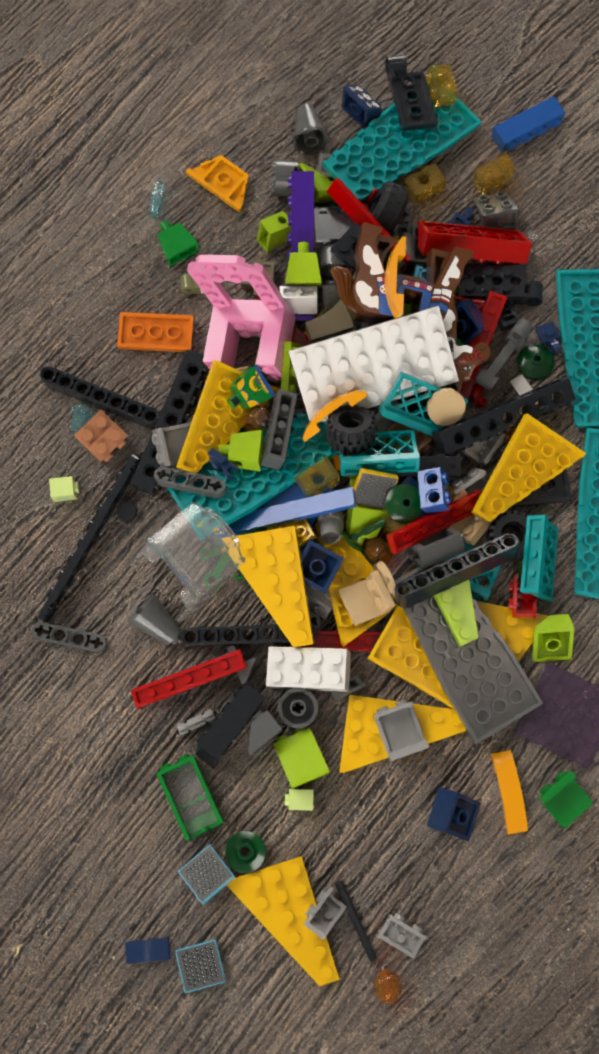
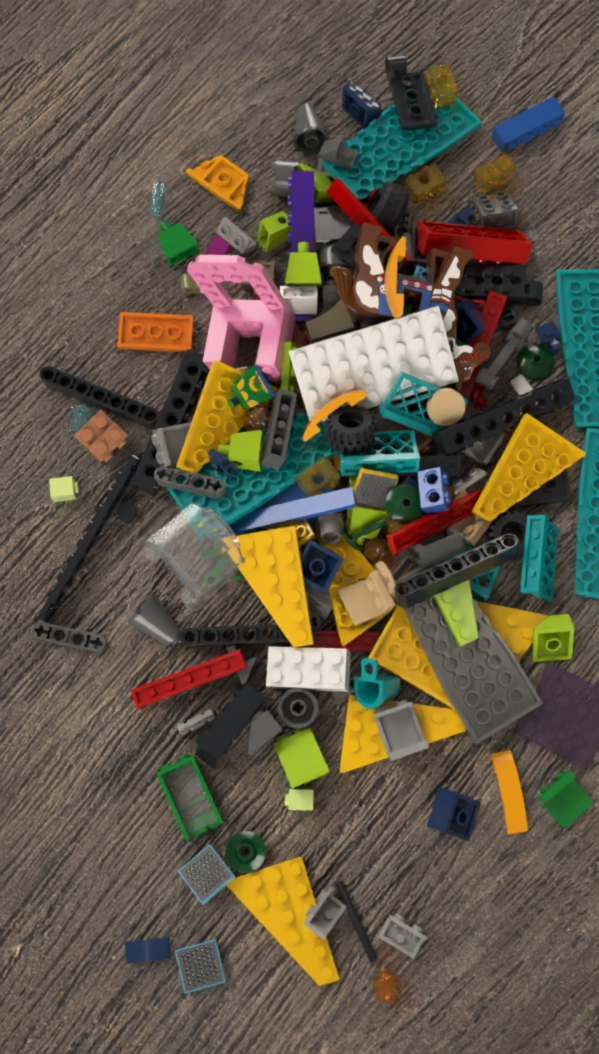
(219, 246): none -> magenta slope
(235, 236): none -> light grey bracket
(336, 153): none -> dark grey slope
(372, 688): none -> teal container
(521, 604): red bracket -> none

